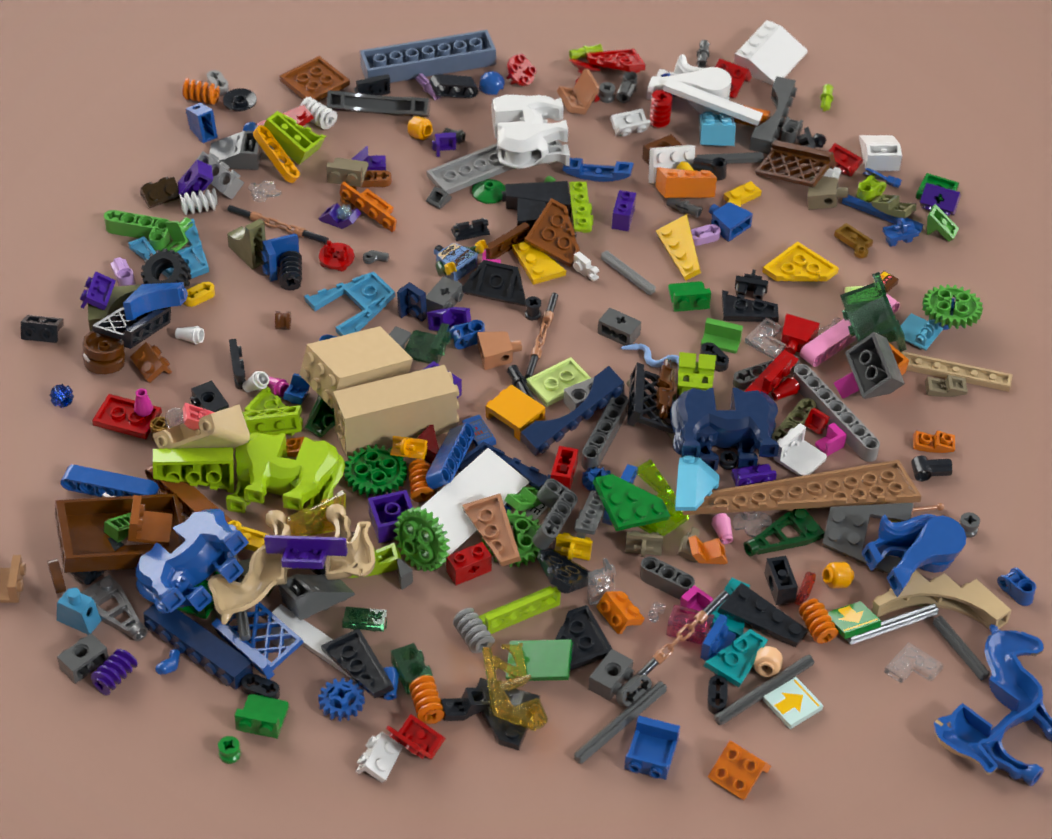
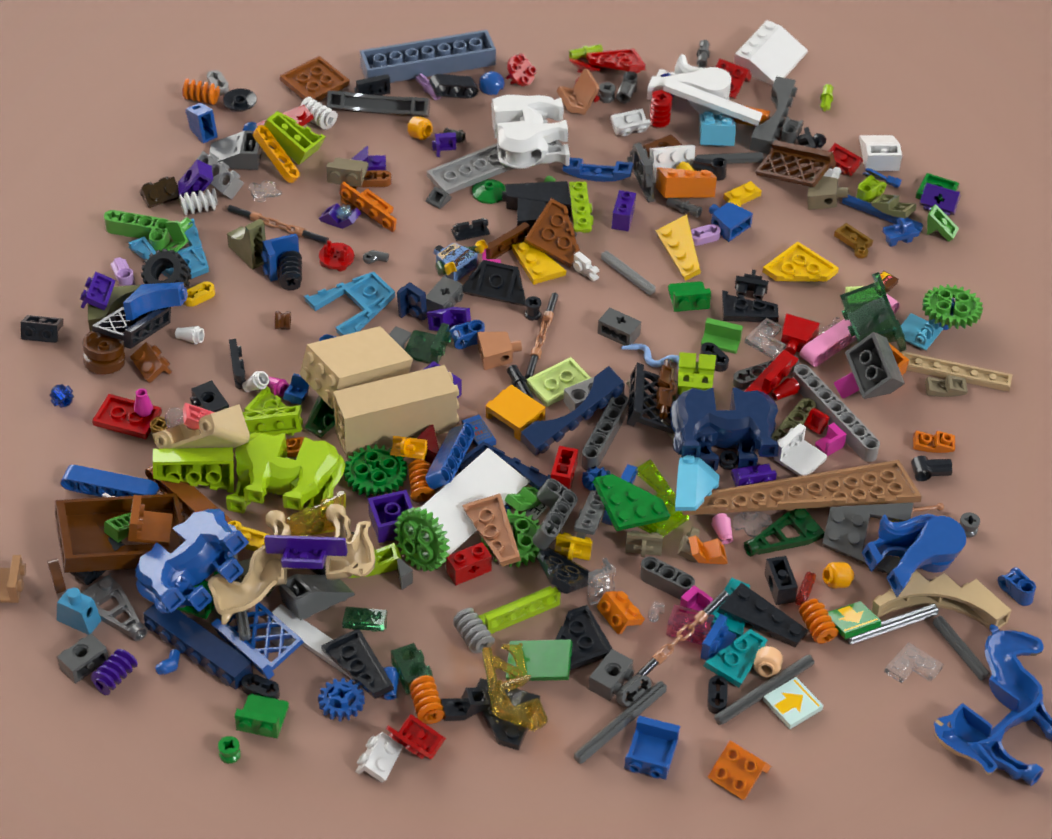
(642, 170): none -> dark grey wing

